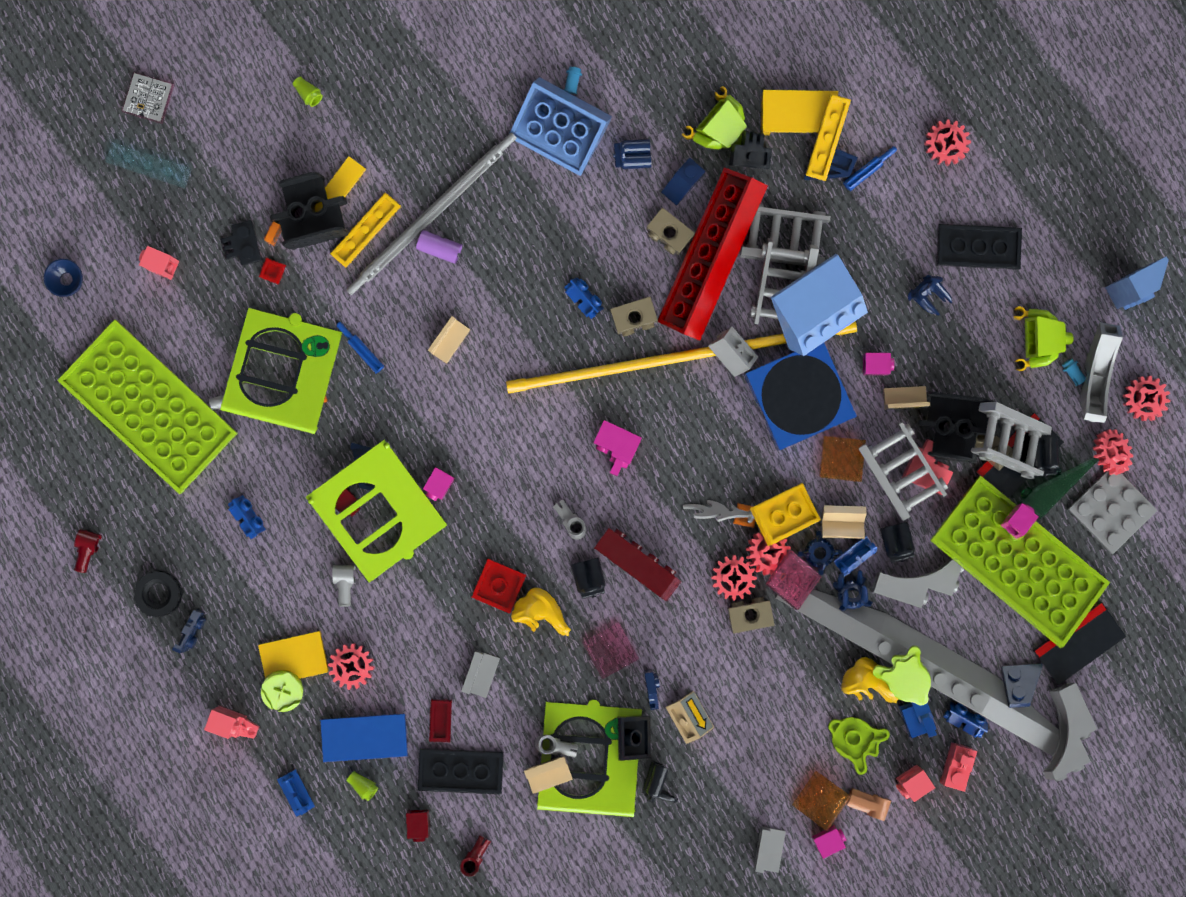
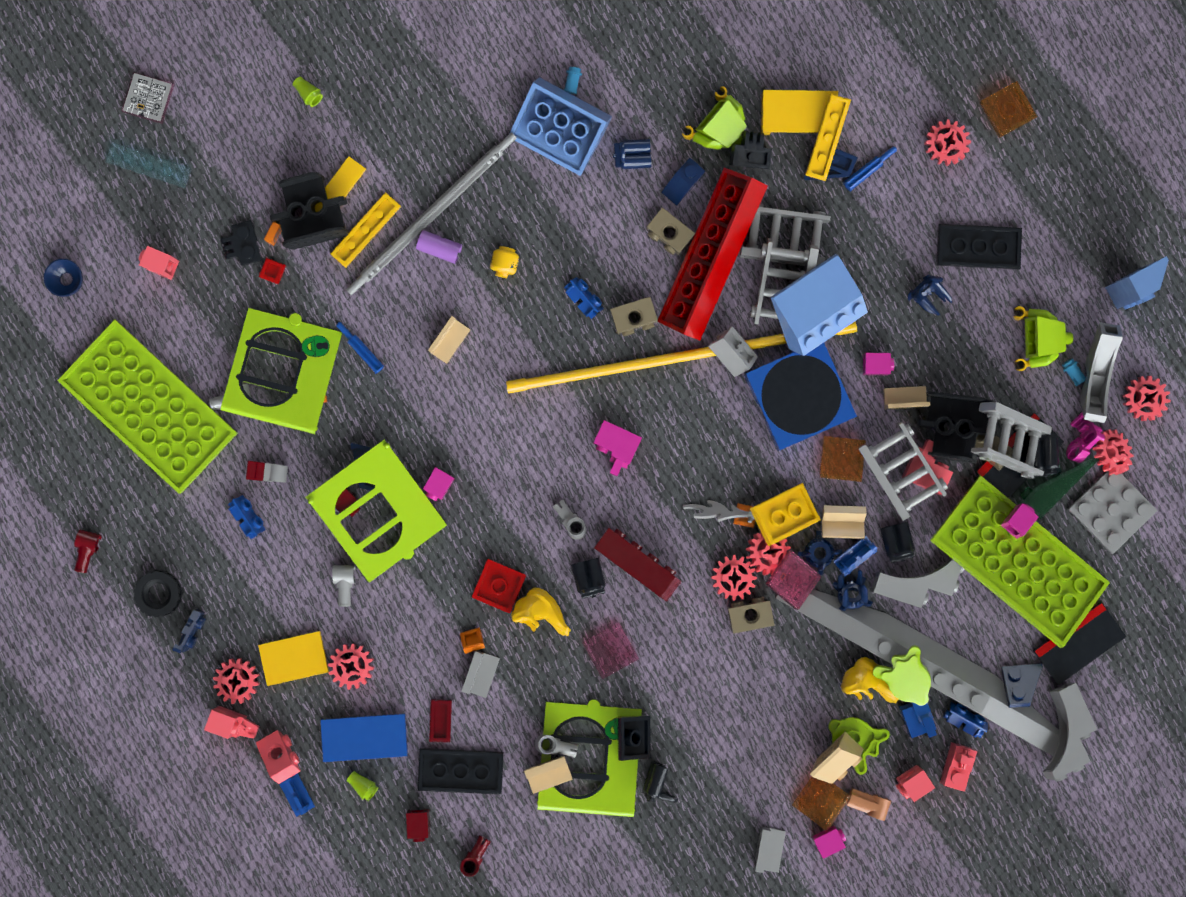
(234, 691): none -> coral gear
(266, 472): none -> leg
(270, 748): none -> coral brick
(282, 691): tile -> none
(472, 640): none -> orange tile
(504, 261): none -> yellow head
(652, 683): dark blue wing -> none
(690, 717): panel -> none
(837, 759): none -> tan slope
(1008, 109): none -> clear orange plate
(1090, 436): none -> dark pink piece

